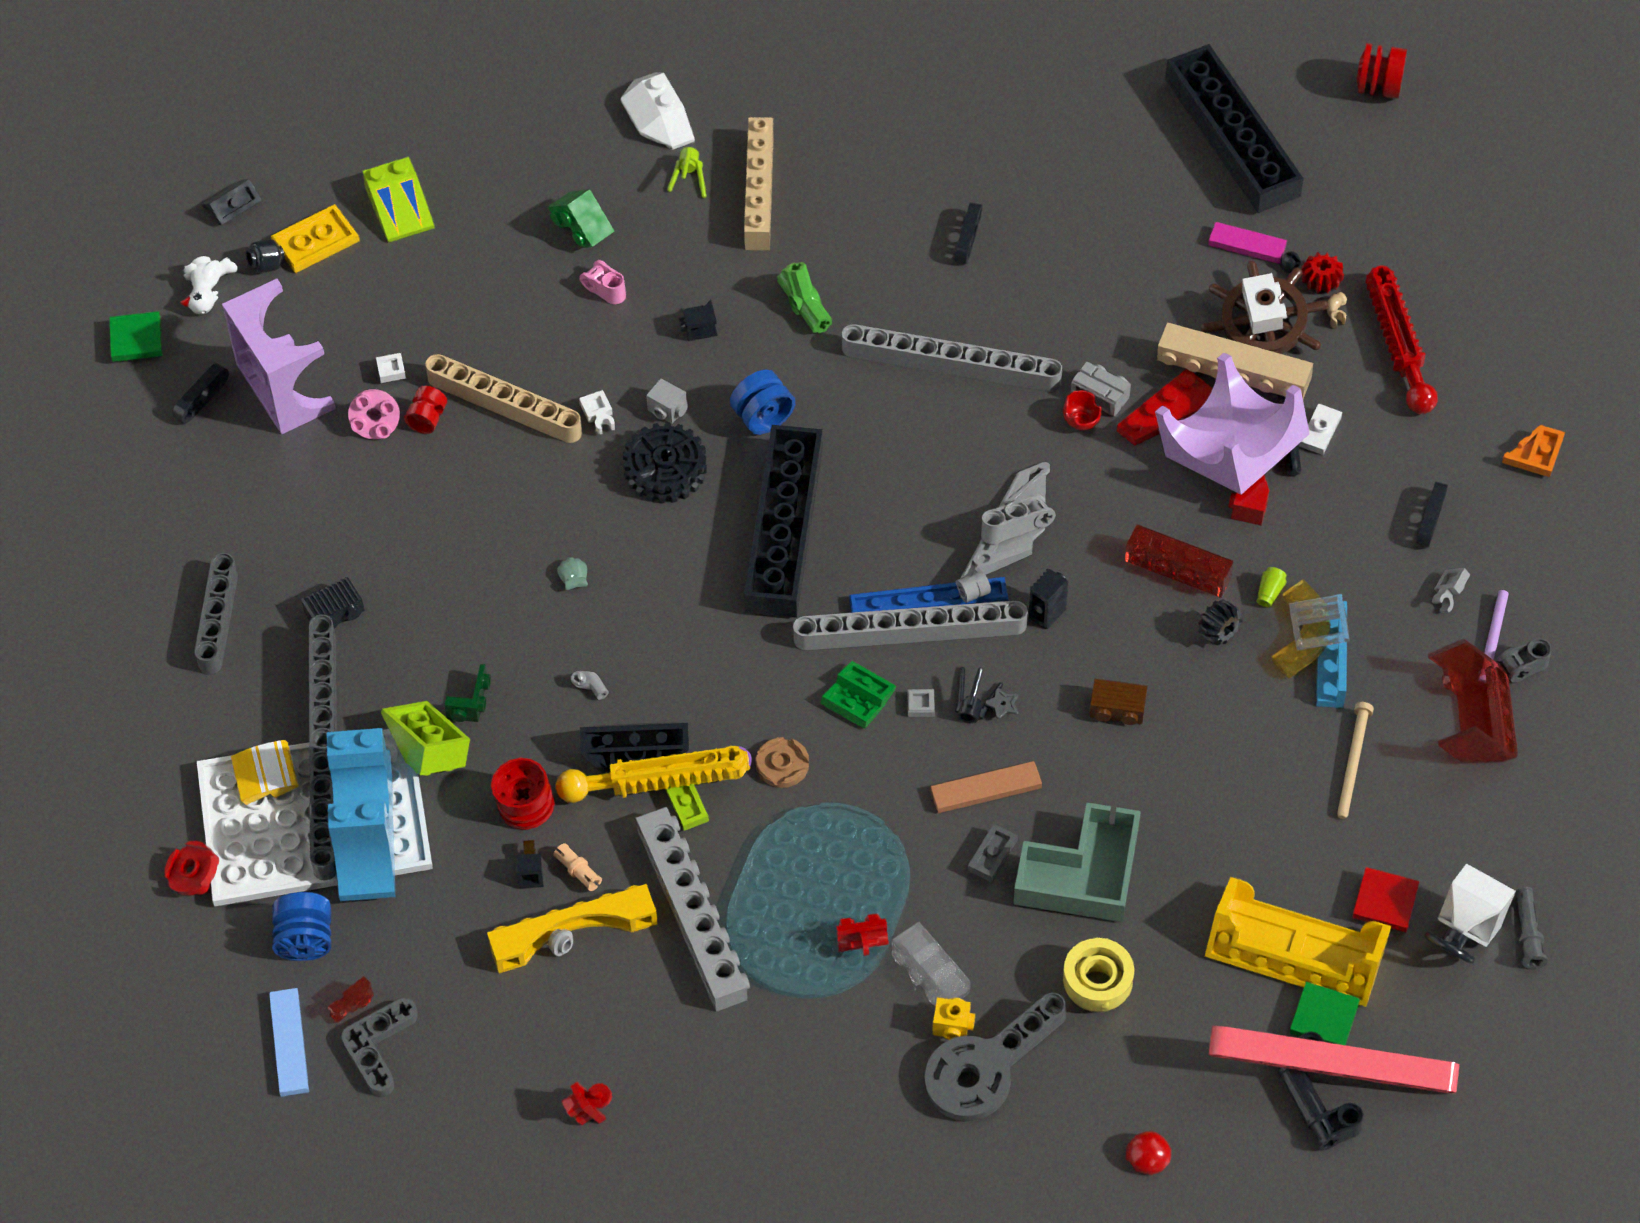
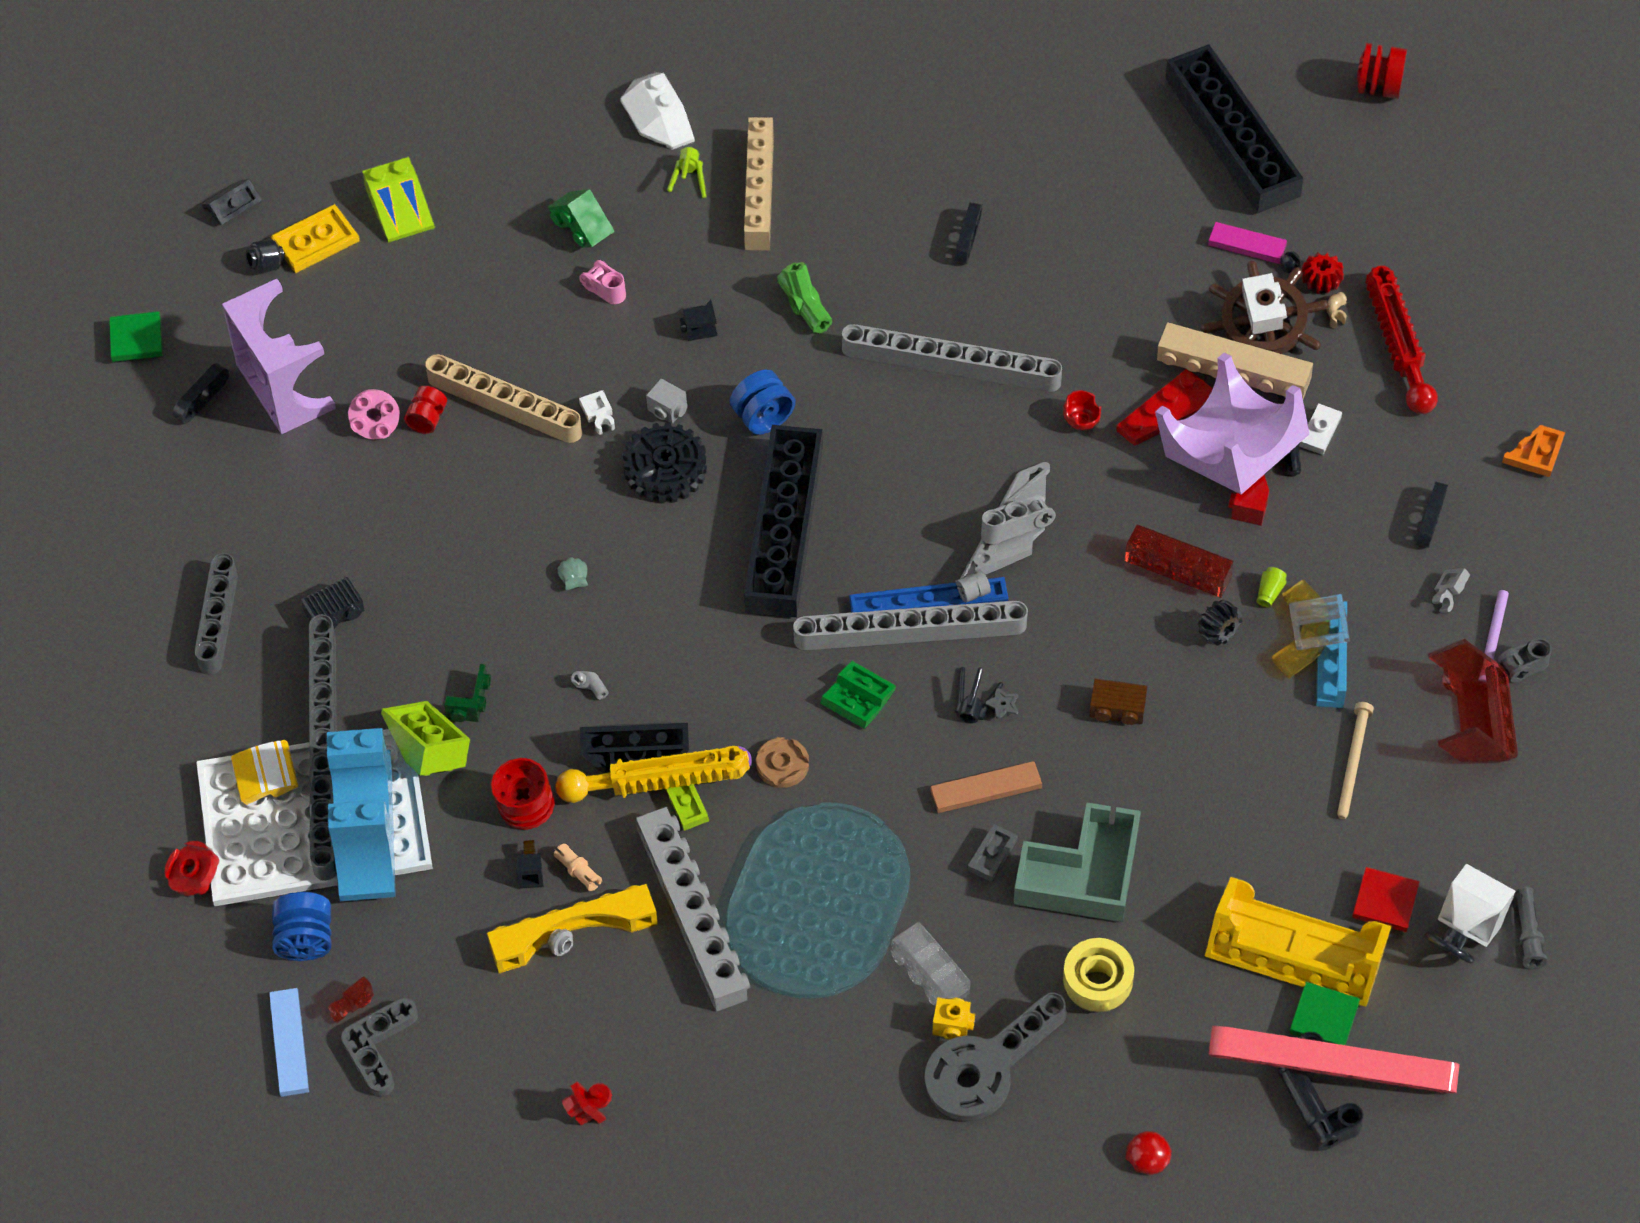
(204, 277): white animal -> none
(390, 368): white plate -> none
(862, 934): red hips -> none
(920, 703): light grey tile -> none
(1048, 598): black brick -> none
(1109, 390): light grey brick -> none

